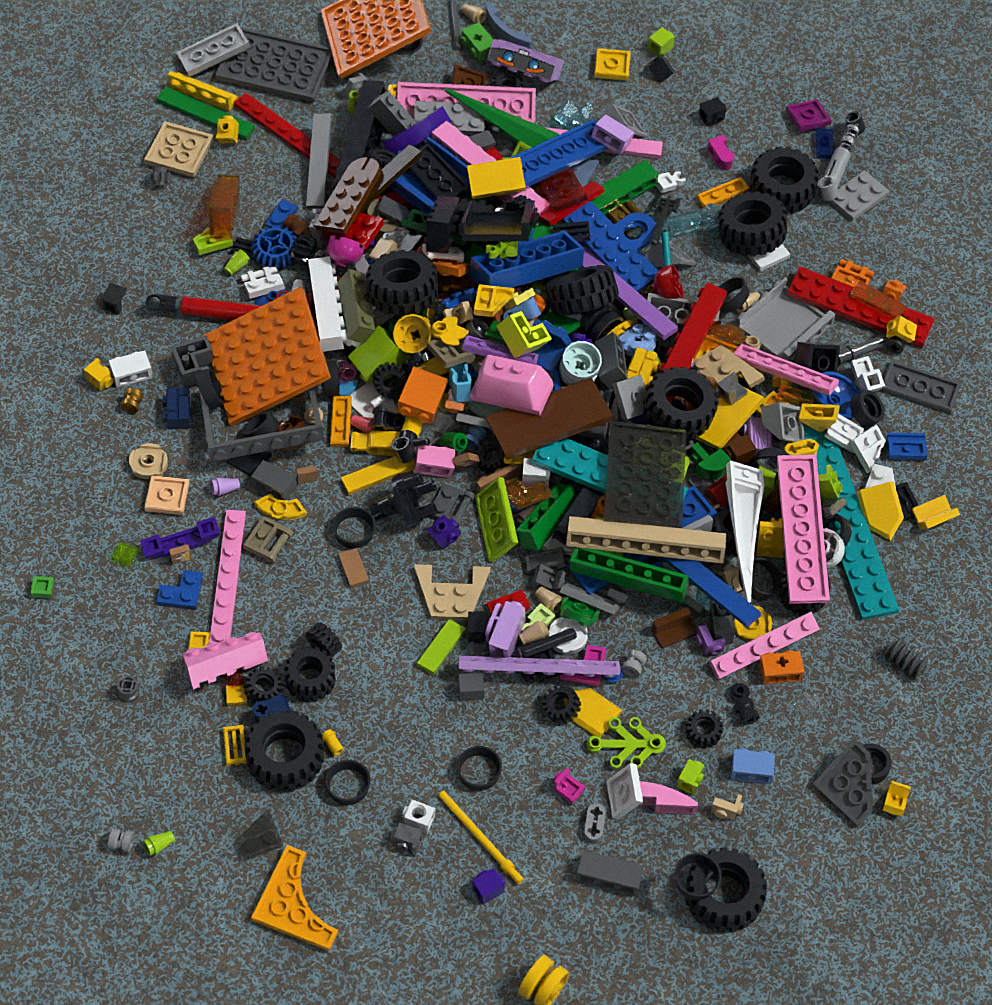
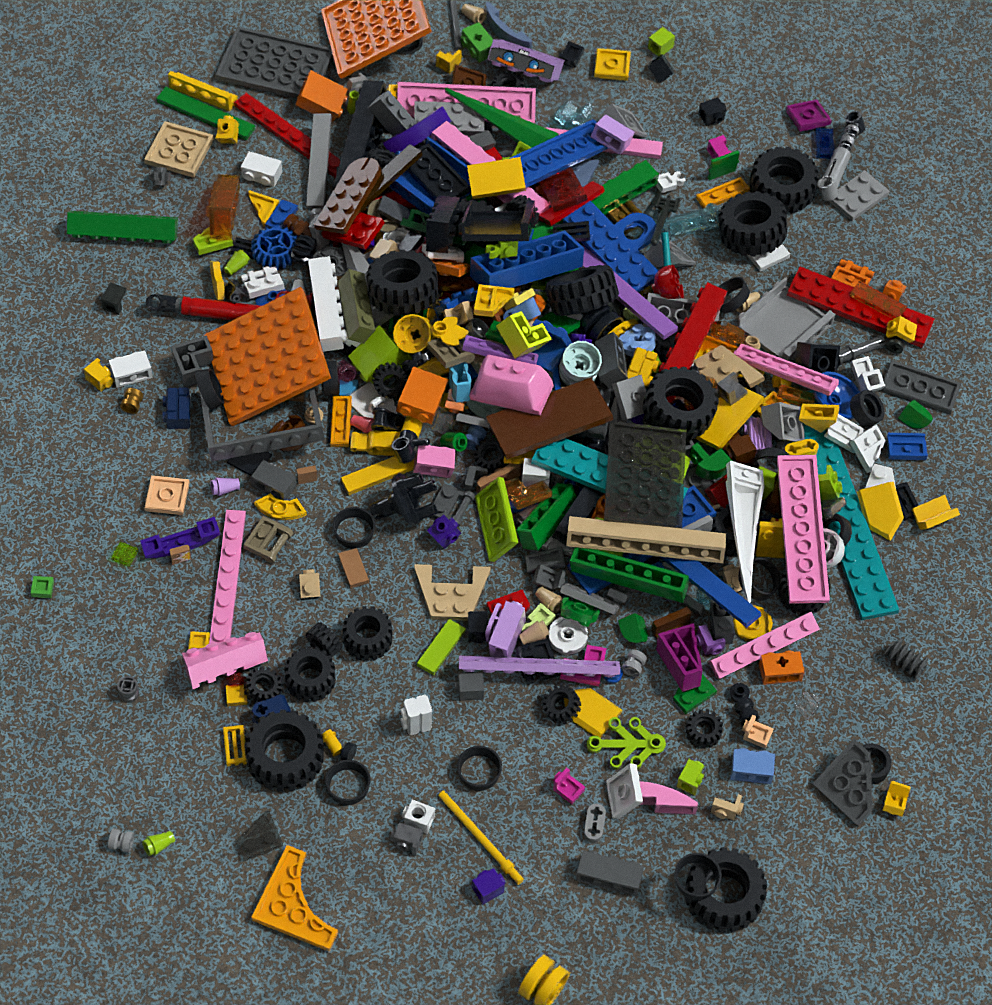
(122, 225): none -> green brick
(145, 452): tan plate -> none
(184, 596): blue plate -> none
(213, 49): light grey plate -> none
(218, 283): none -> yellow tile
(234, 290): none -> black hinge
(261, 169): none -> white brick
(261, 424): black tyre -> none
(263, 205): none -> yellow tile
(309, 584): none -> tan bracket
(321, 96): none -> orange brick
(344, 251): dark pink cylinder -> none
(348, 751): none -> black tile
(371, 646): none -> black tyre
(416, 715): none -> white brick
(447, 61): none -> yellow panel
(466, 459): medium nougat tile -> none
(474, 473): none -> dark grey bracket
(548, 642): black axle -> none
(571, 54): none -> black bracket
(633, 628): none -> green brick
(681, 656): none -> magenta wedge
(694, 697): none -> green wing
(723, 165): none -> green piece
(756, 732): none -> light nougat bracket
(915, 415): none -> green brick

